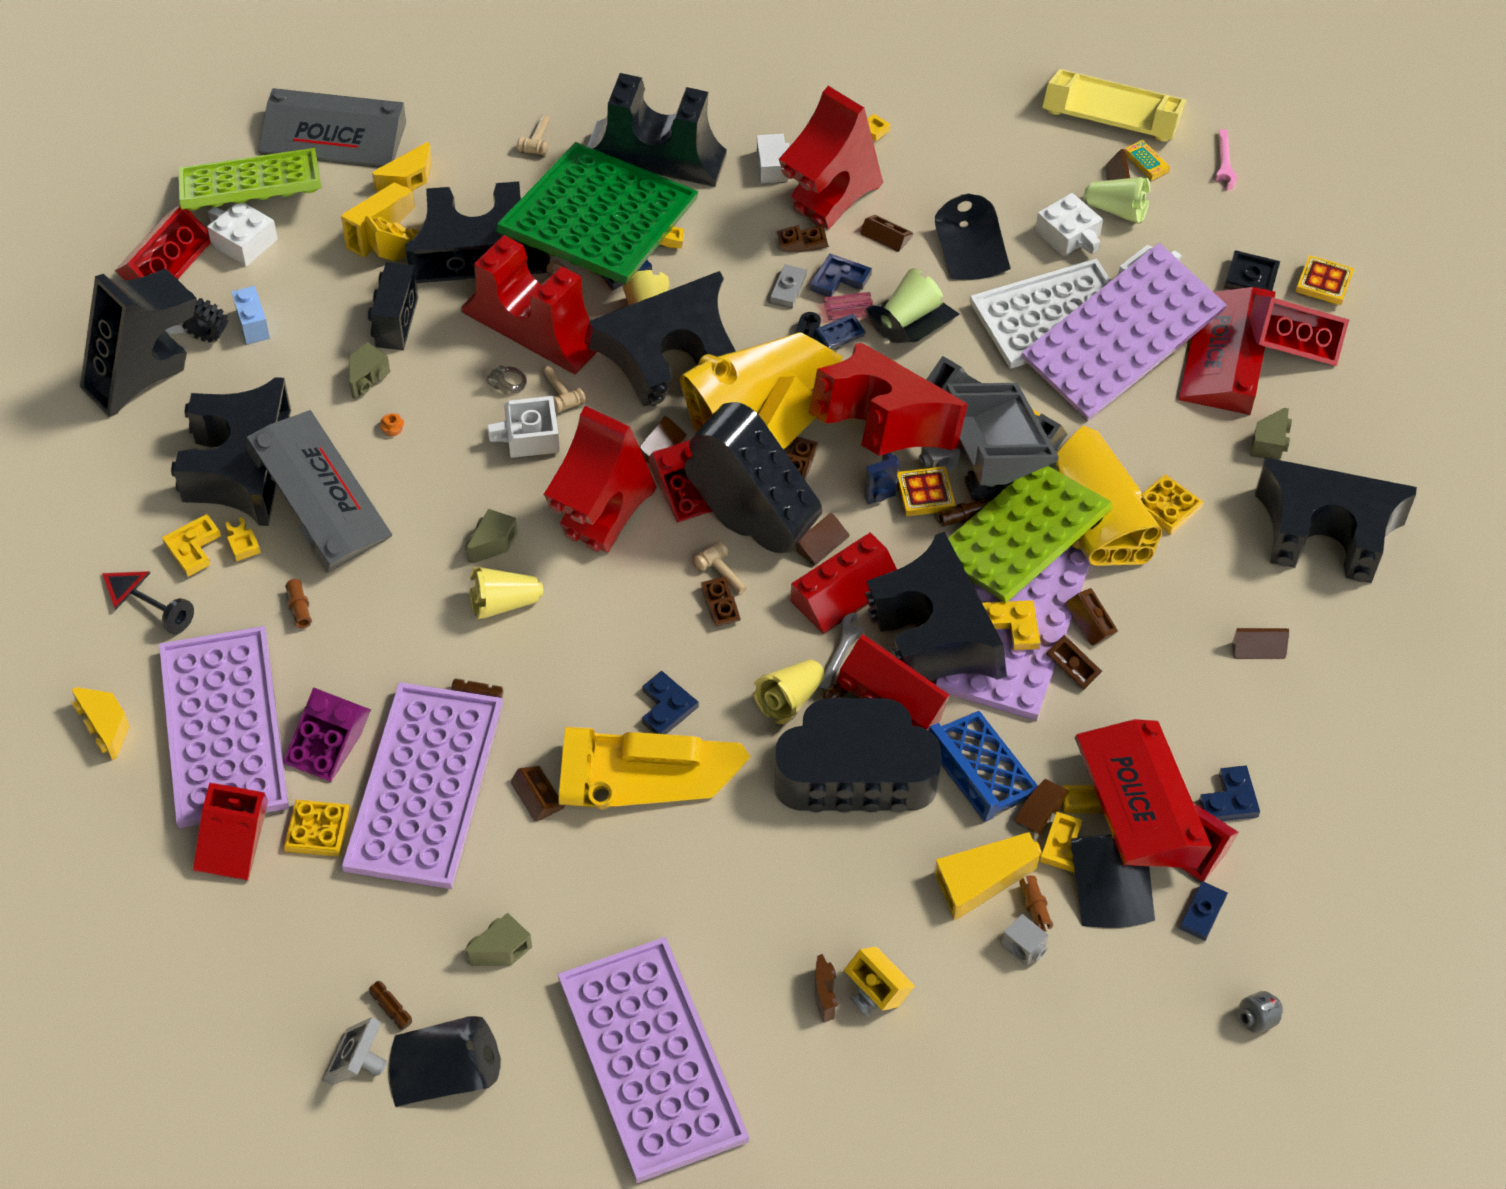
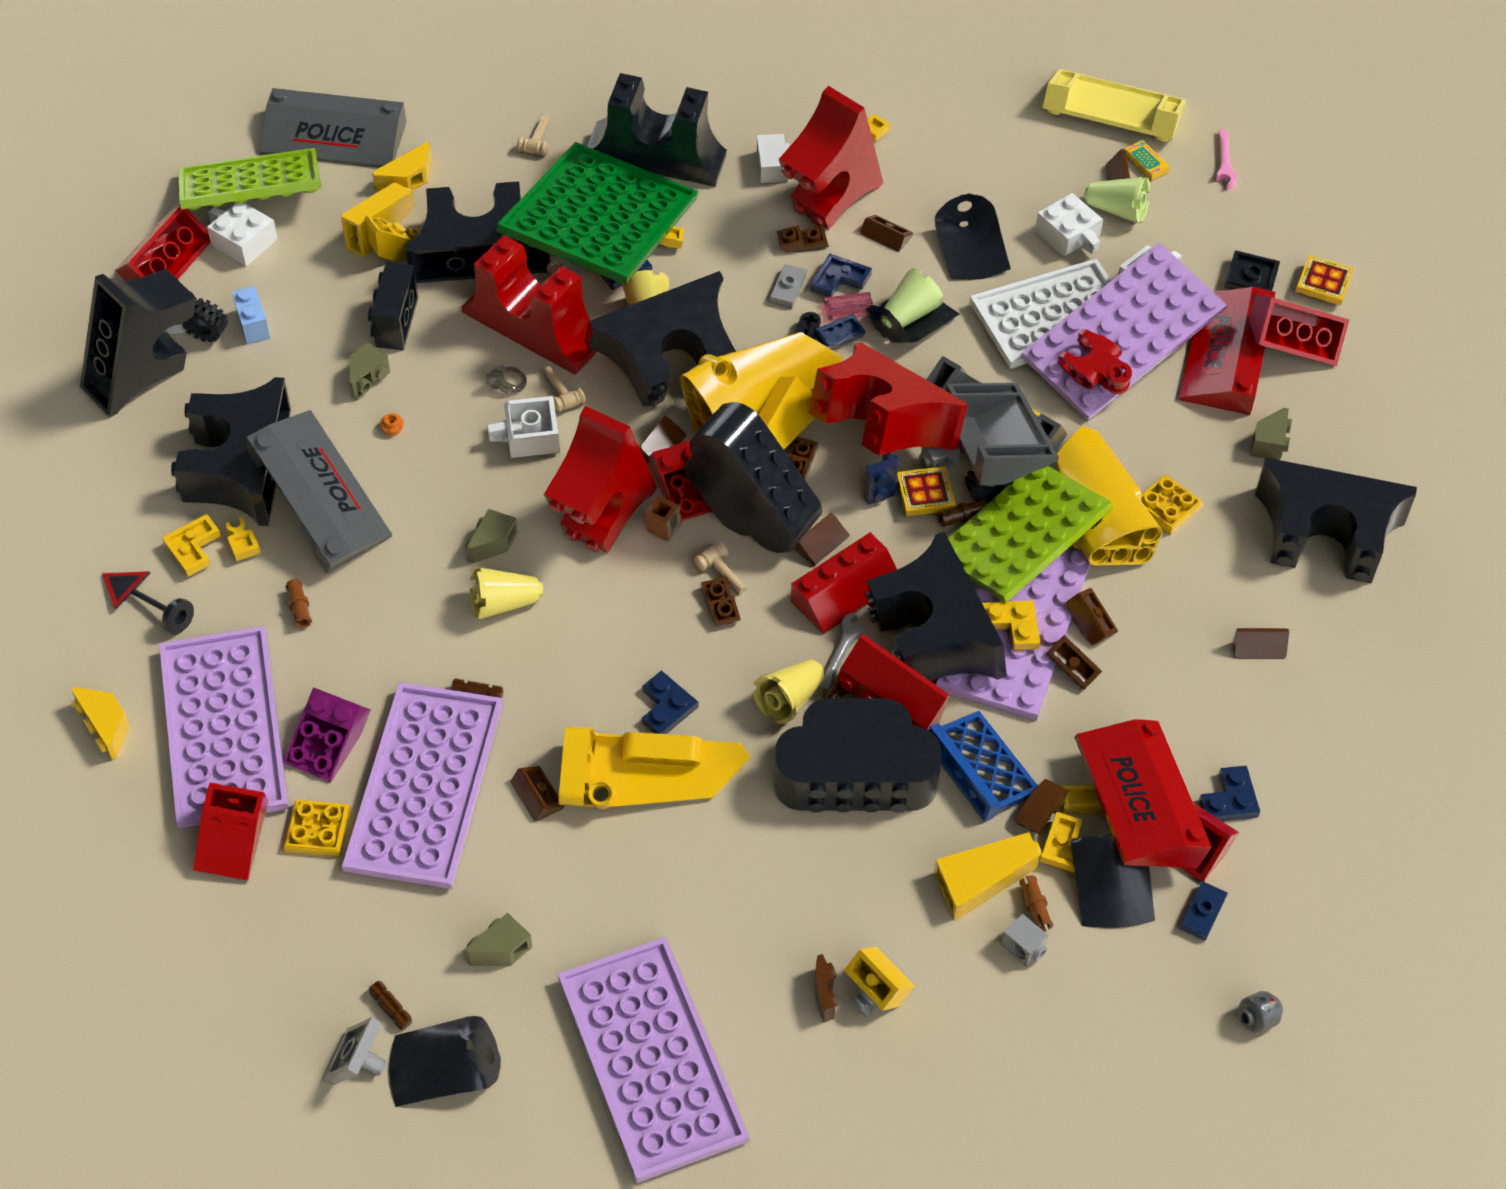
(663, 518): none -> dark orange brick
(1099, 365): none -> red piece

